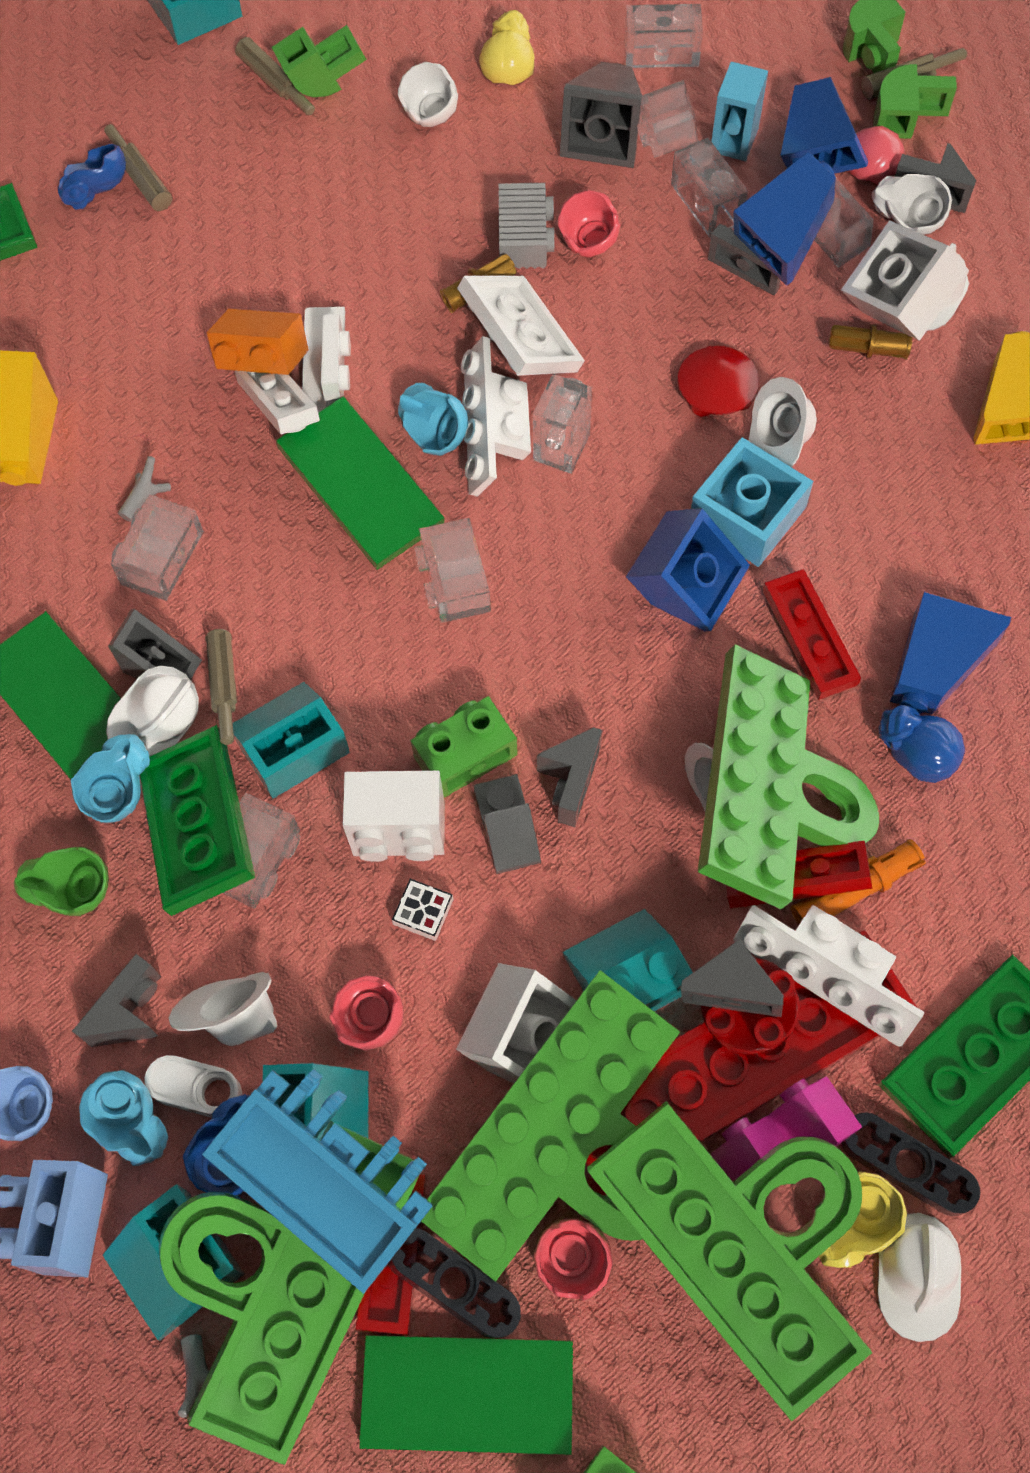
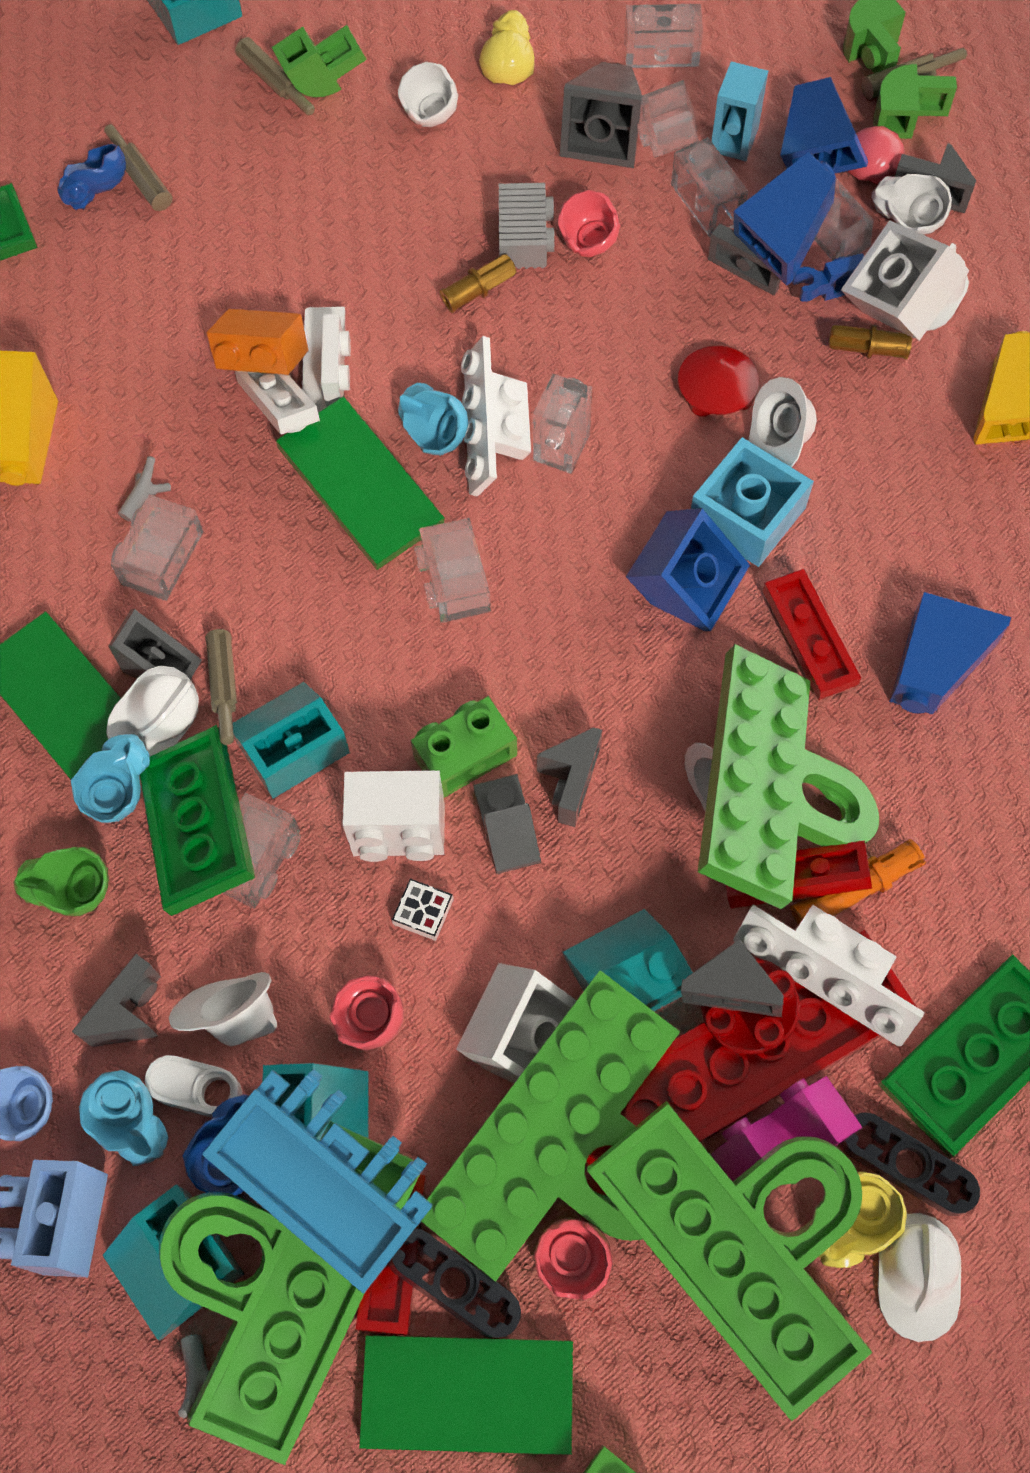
(520, 325): white plate -> none
(829, 281): none -> blue plate
(922, 744): blue hair -> none

